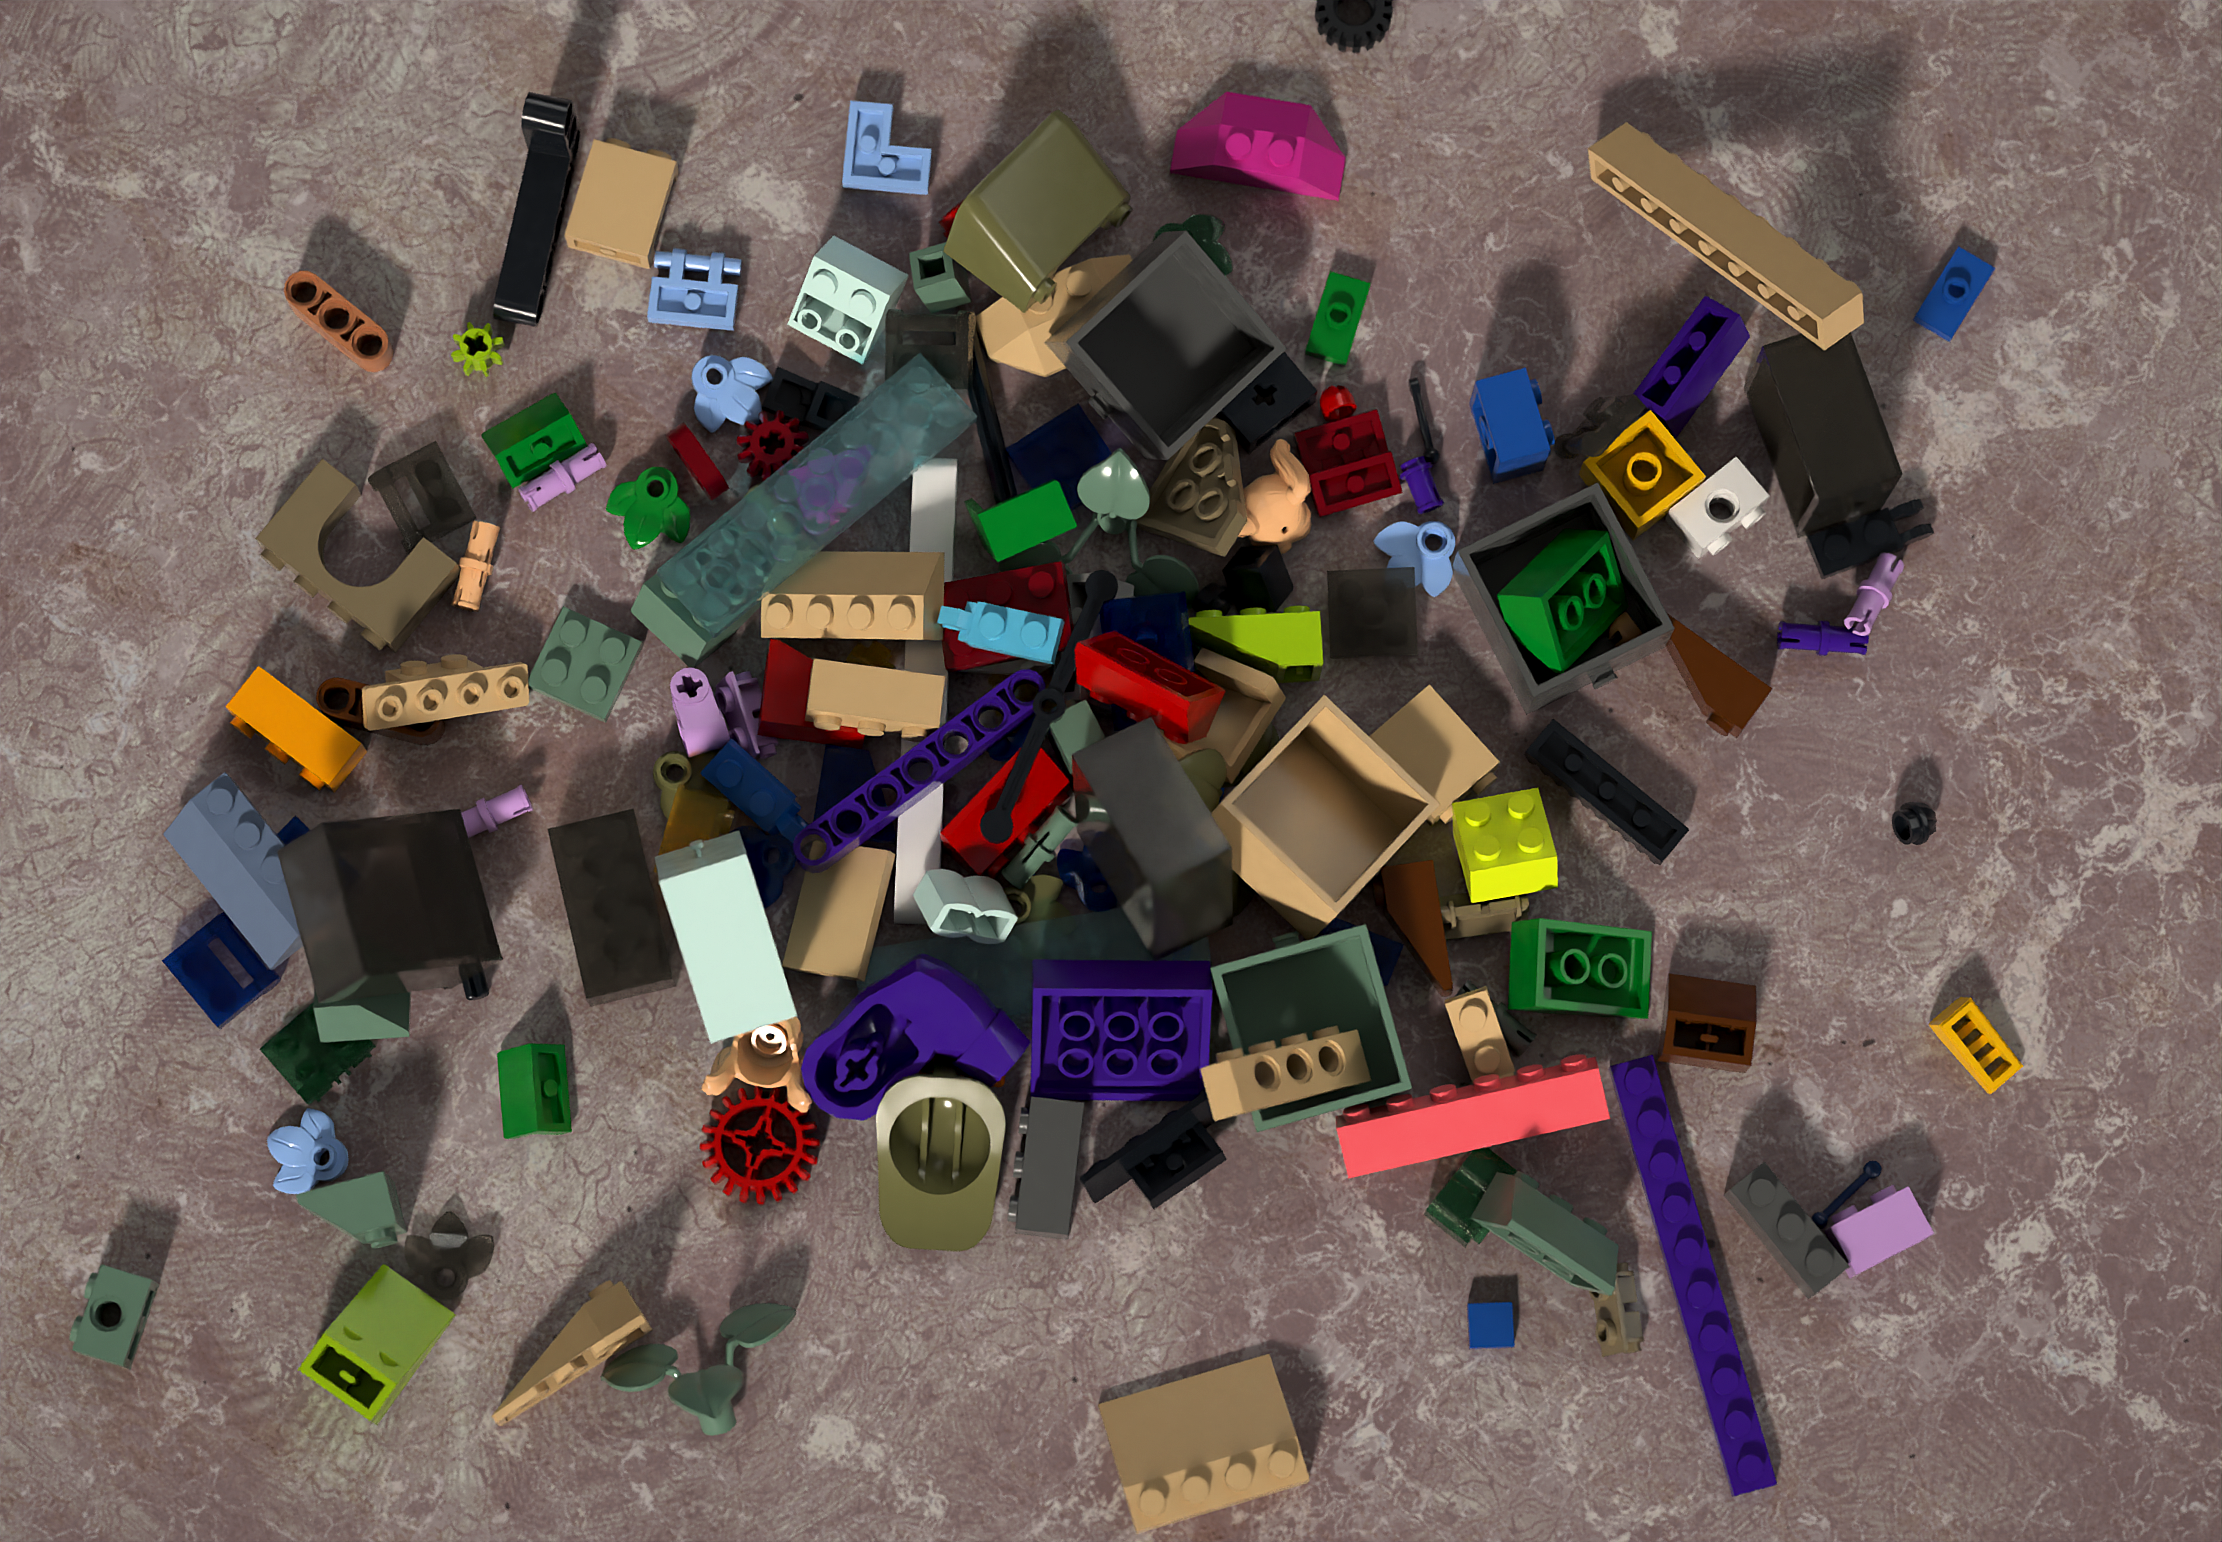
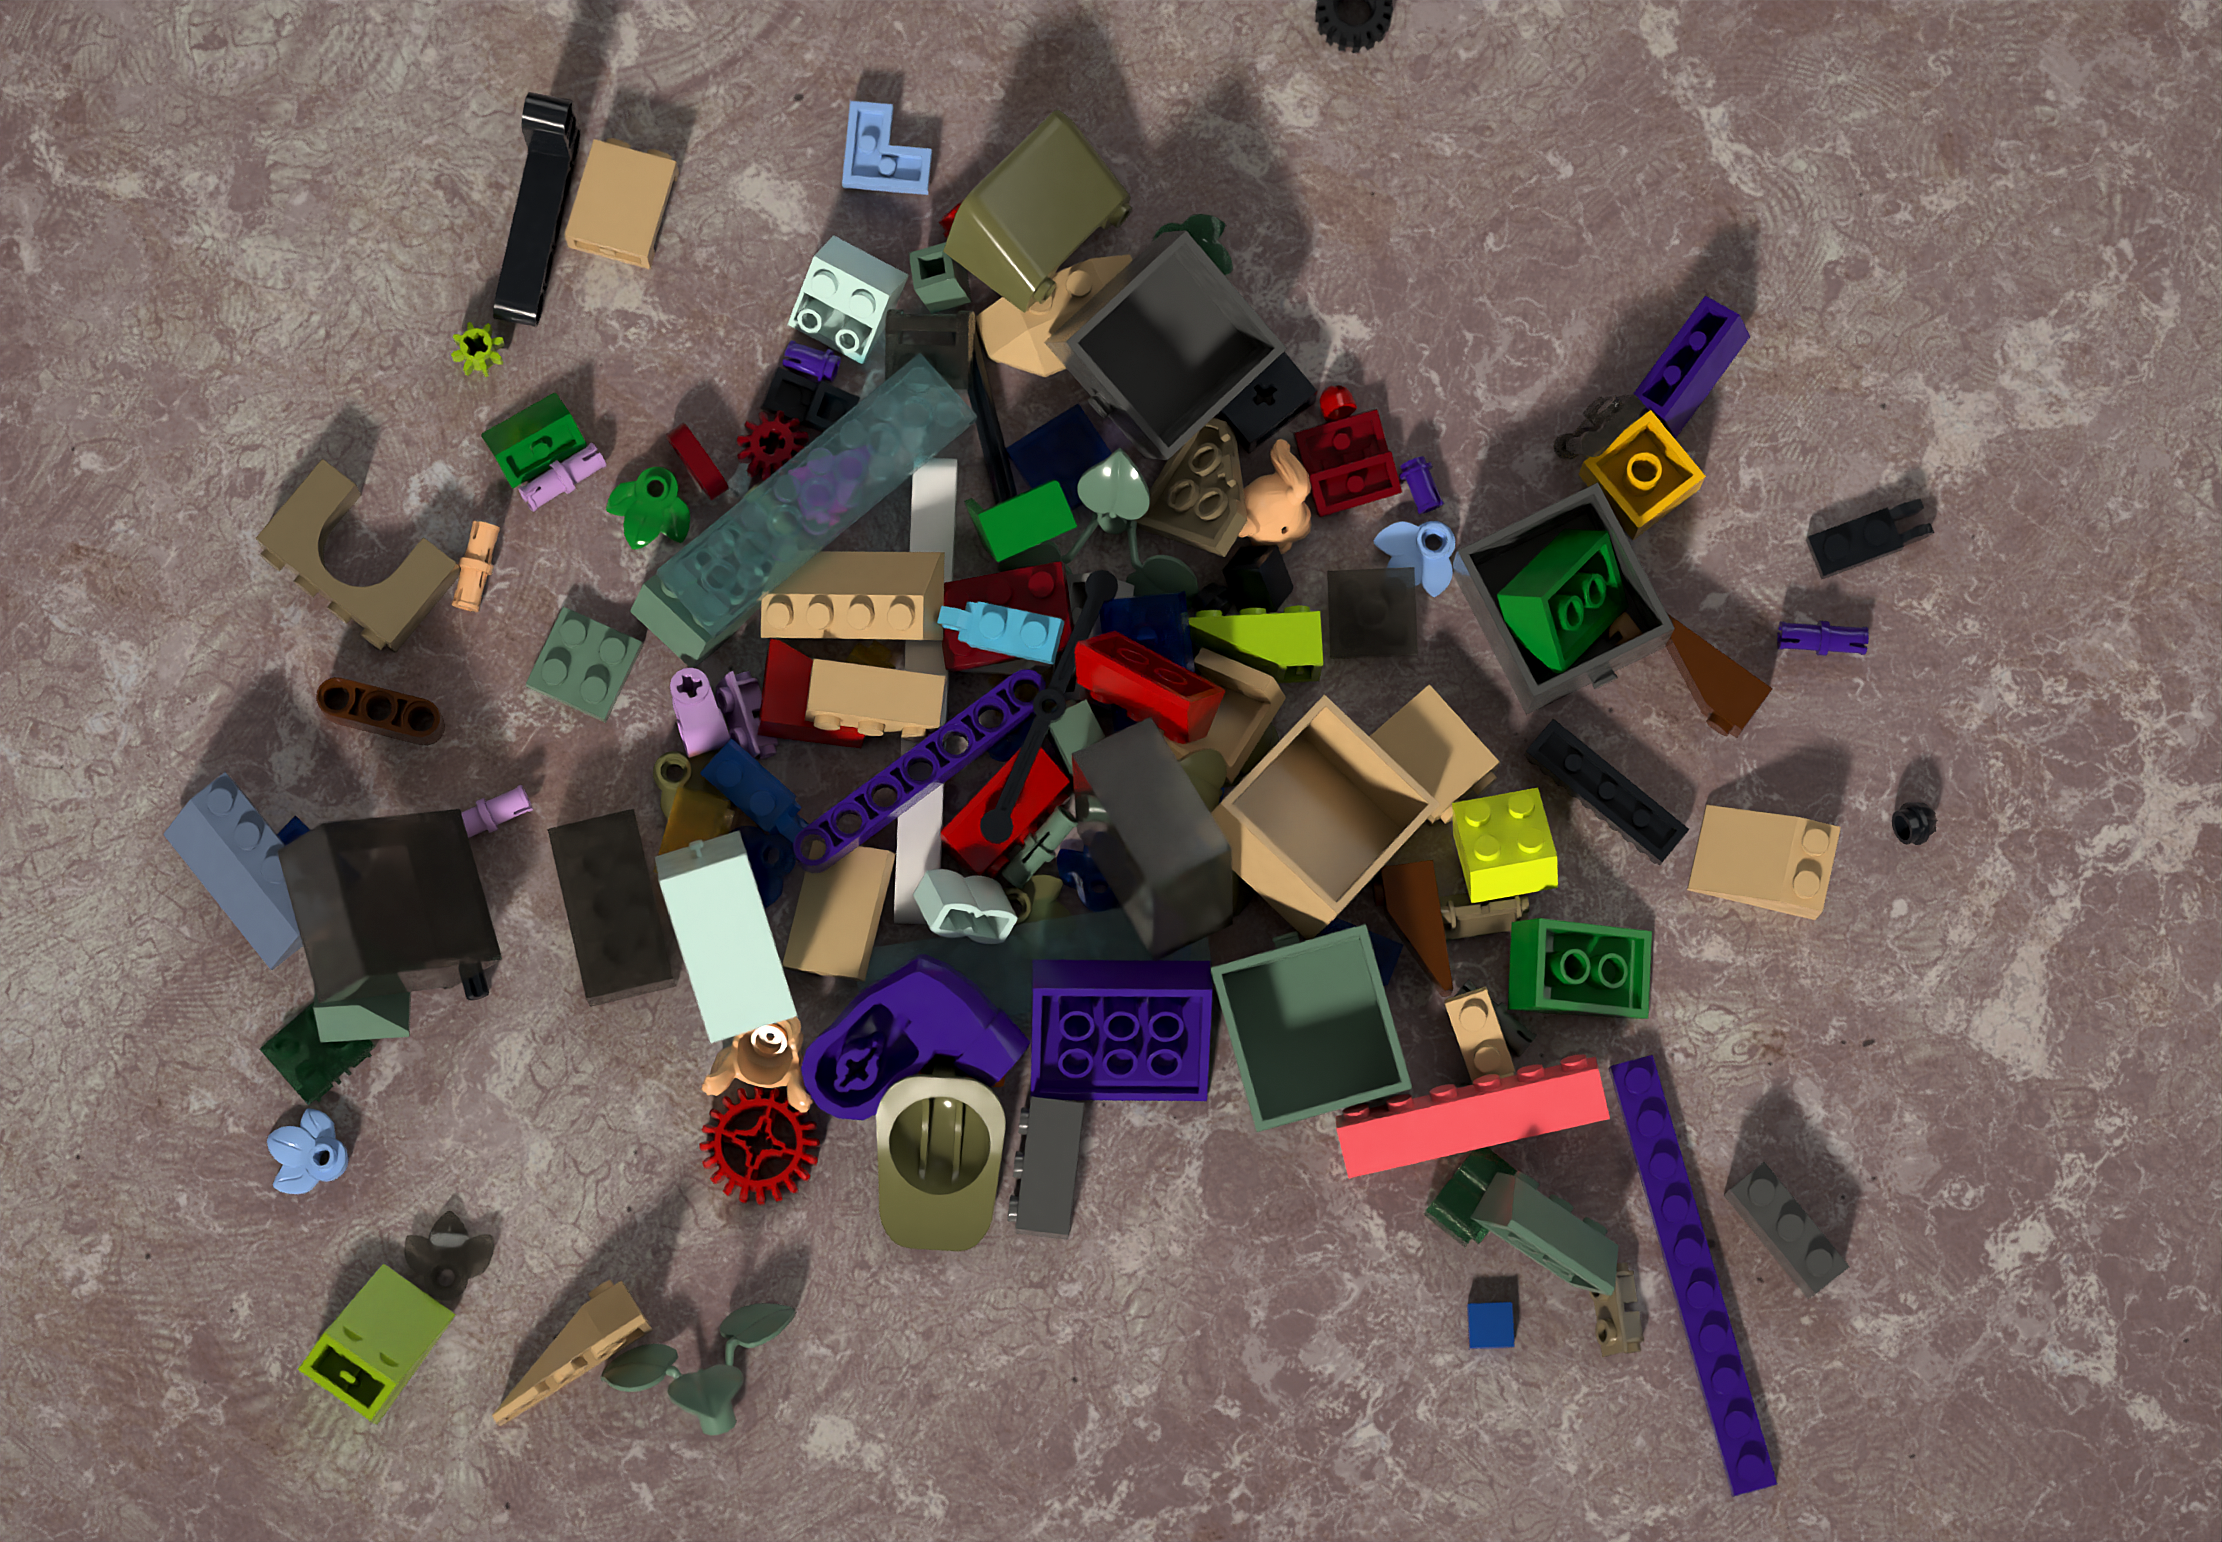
(120, 1342): sand green brick -> none
(210, 980): clear blue plate -> none
(295, 731): light orange brick -> none
(330, 303): nougat beam -> none
(359, 1207): sand green slope -> none
(434, 489): clear smoke plate -> none
(443, 691): tan bracket -> none
(534, 1090): green panel -> none
(691, 301): light blue plate -> none
(733, 396): light blue plate -> none
(812, 361): none -> dark purple pin
(841, 774): clear blue wing -> none
(1161, 1158): black bracket -> none
(1203, 1443): tan slope -> none
(1260, 146): dark pink wedge -> none
(1285, 1073): tan brick -> none
(1337, 318): green plate -> none
(1430, 454): black hinge -> none
(1510, 425): blue brick -> none
(1708, 1023): reddish brown slope -> none
(1727, 236): tan brick -> none
(1729, 485): white brick -> none
(1764, 860): none -> tan slope
(1822, 432): clear smoke container -> none
(1870, 1171): dark blue hinge -> none
(1874, 594): lavender pin -> none
(1879, 1230): lavender brick -> none
(1953, 1041): yellow slope -> none
(1954, 294): blue plate -> none

